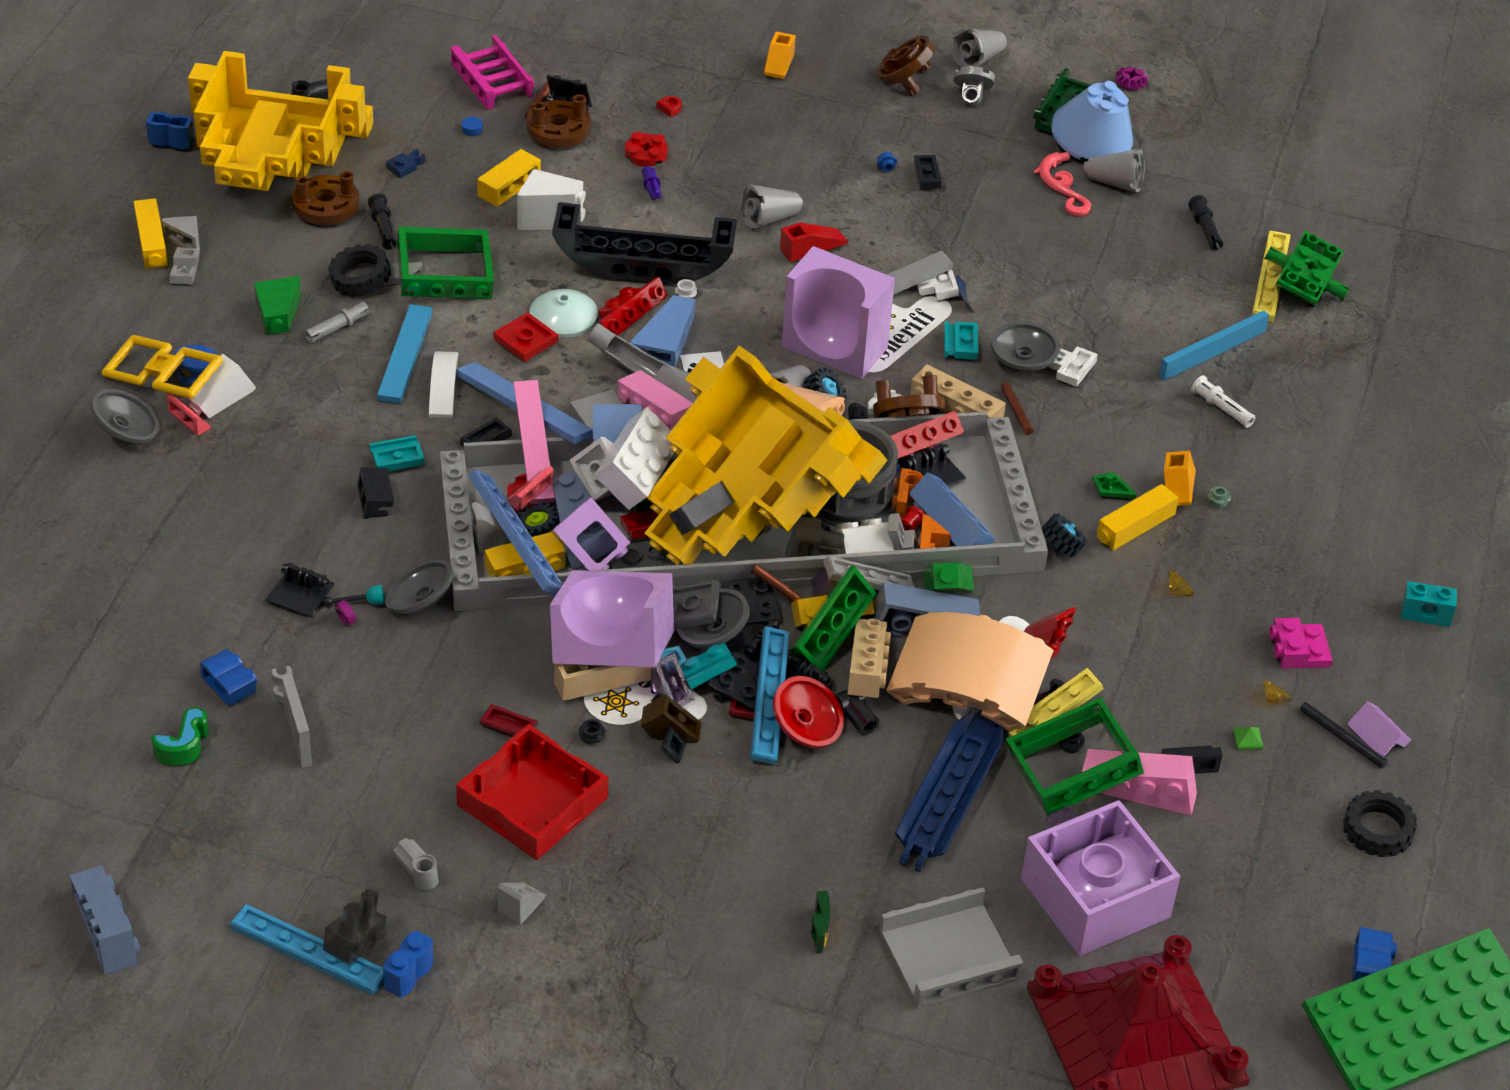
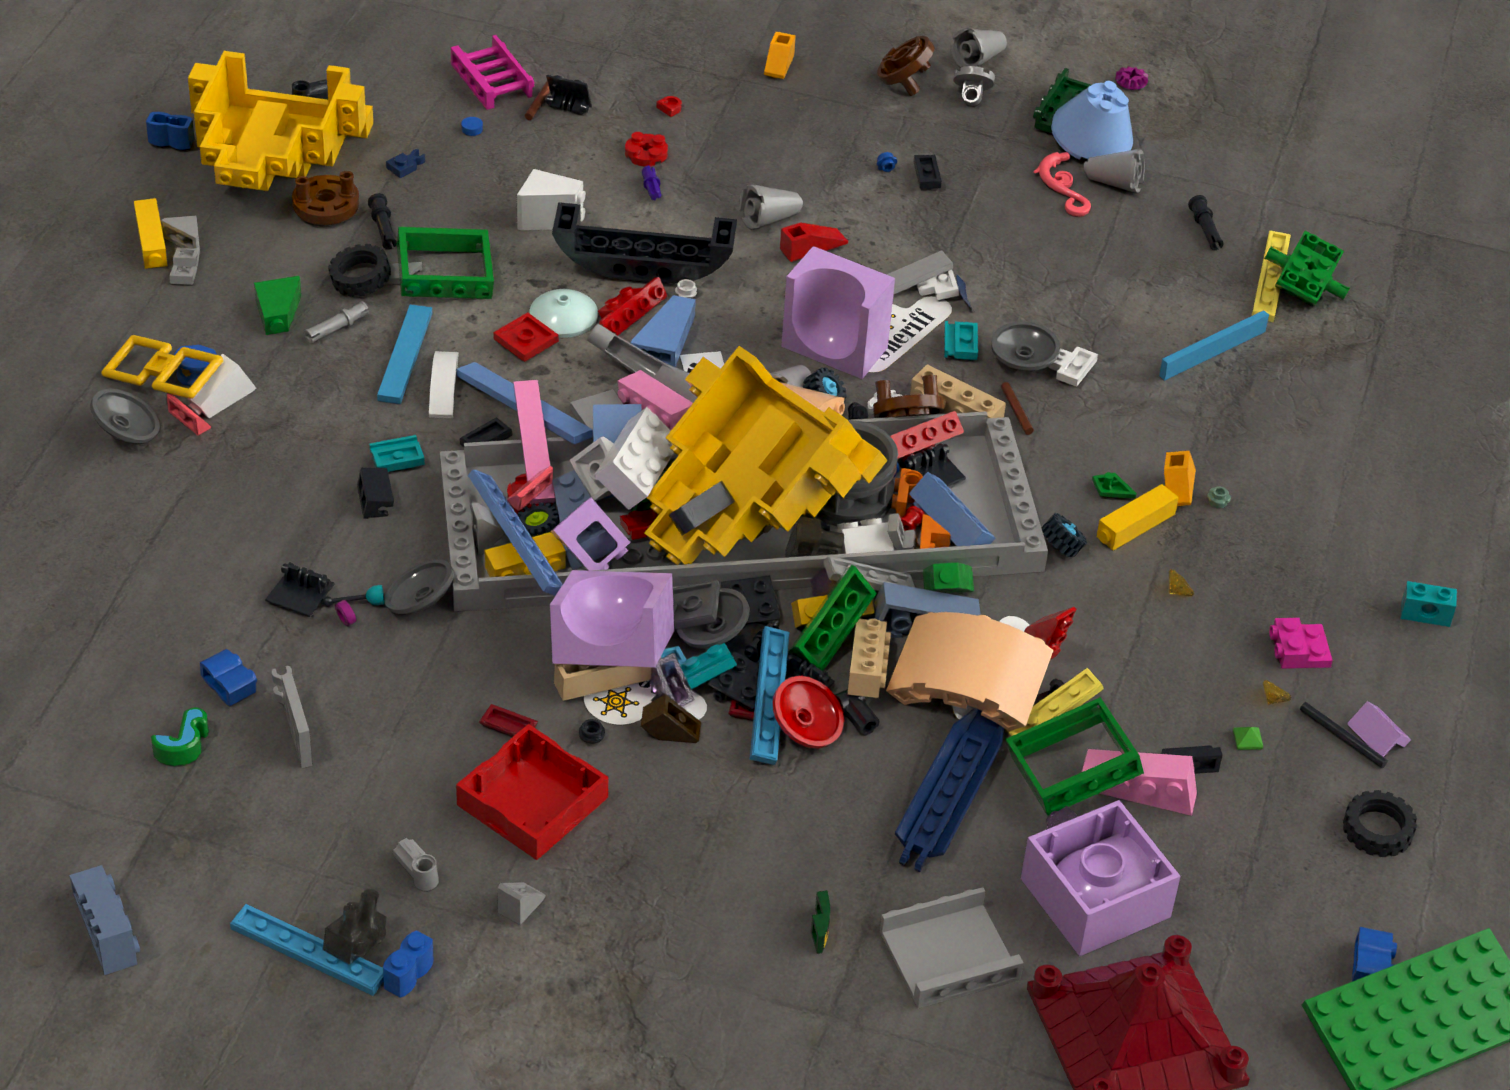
(507, 177): yellow brick -> none
(553, 121): reddish brown piece -> none
(673, 745): black slope -> none
(775, 583): copper bar -> none
(1073, 743): black plate -> none
(1215, 396): white pin -> none

